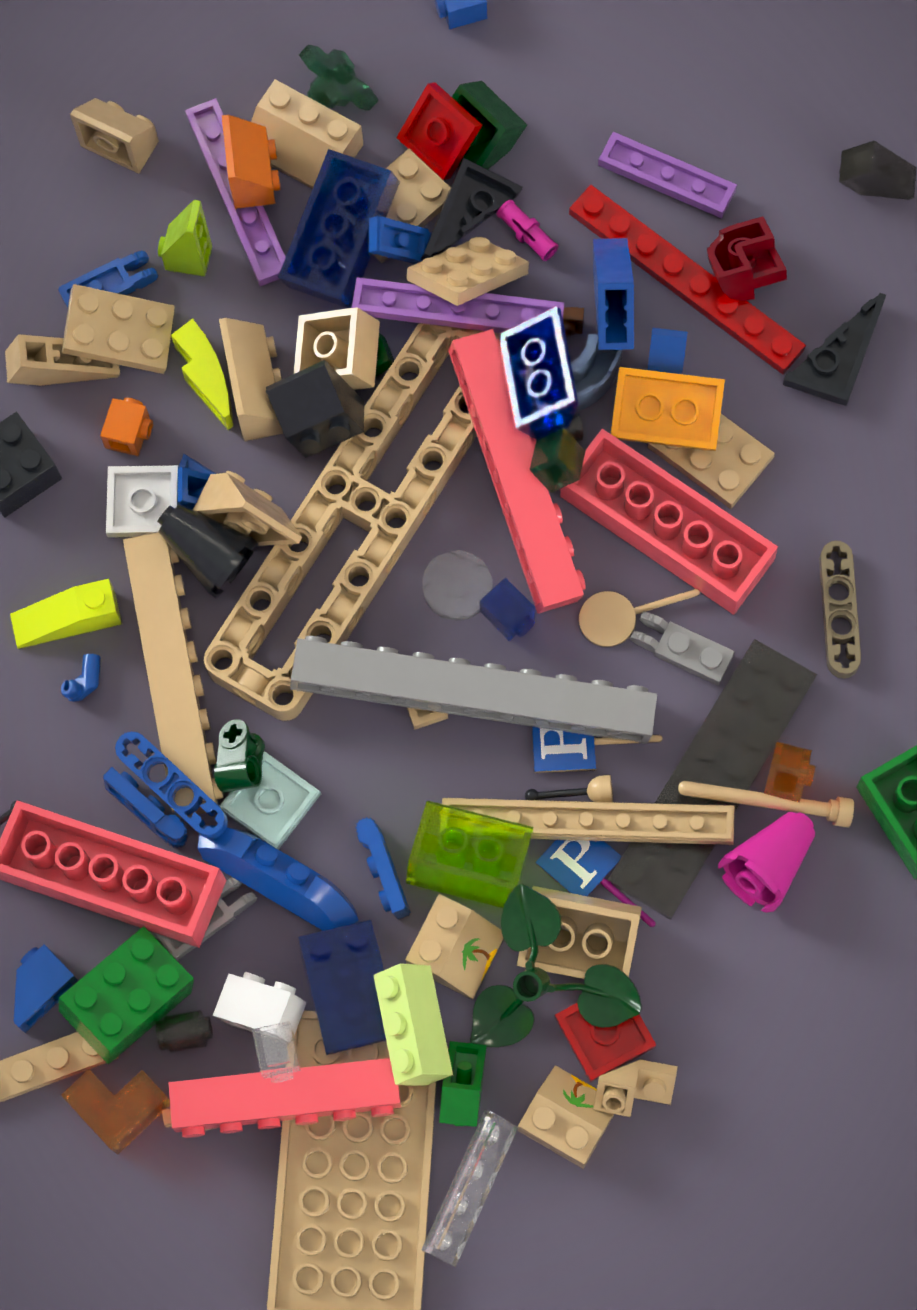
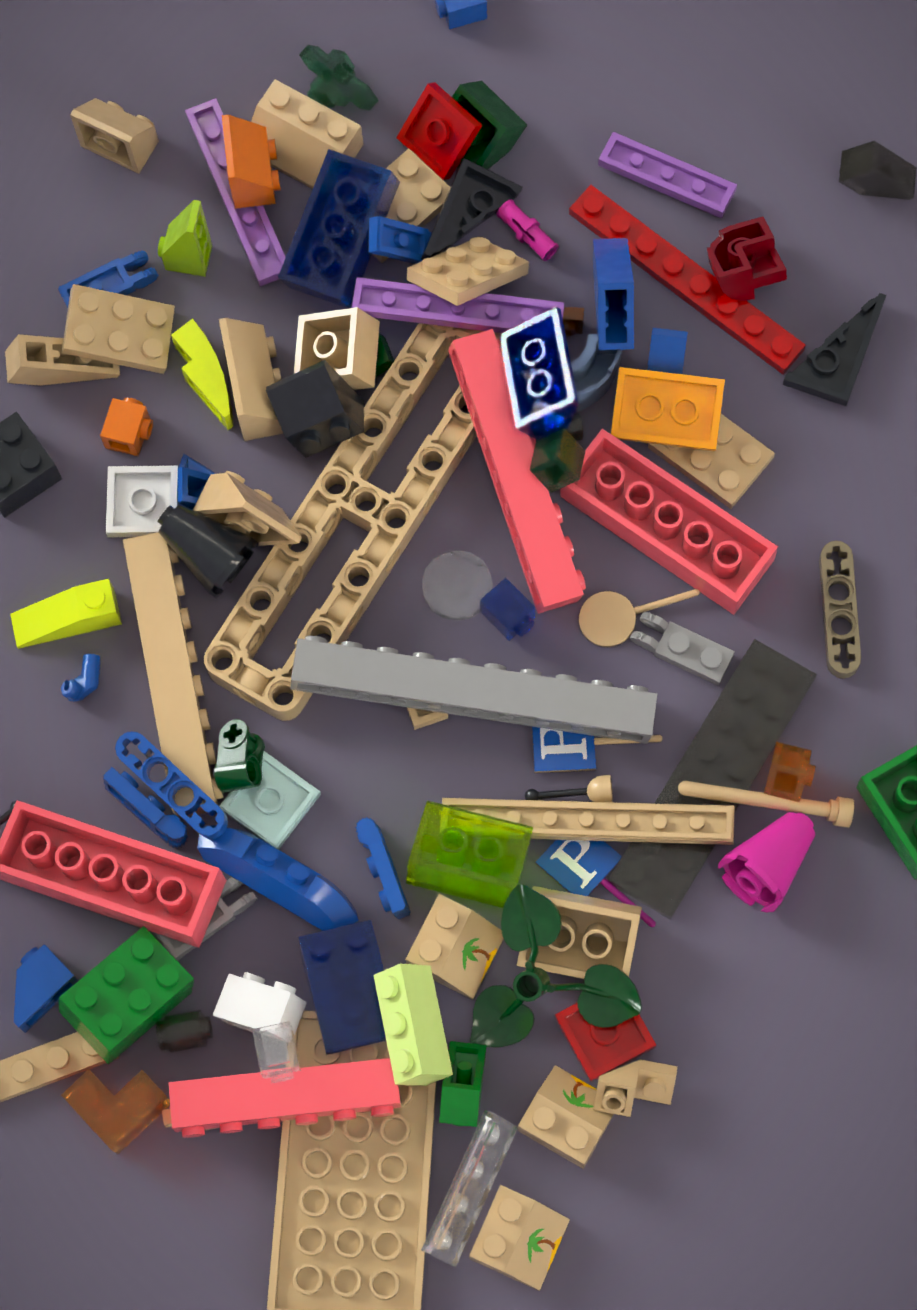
(519, 1238): none -> tan slope

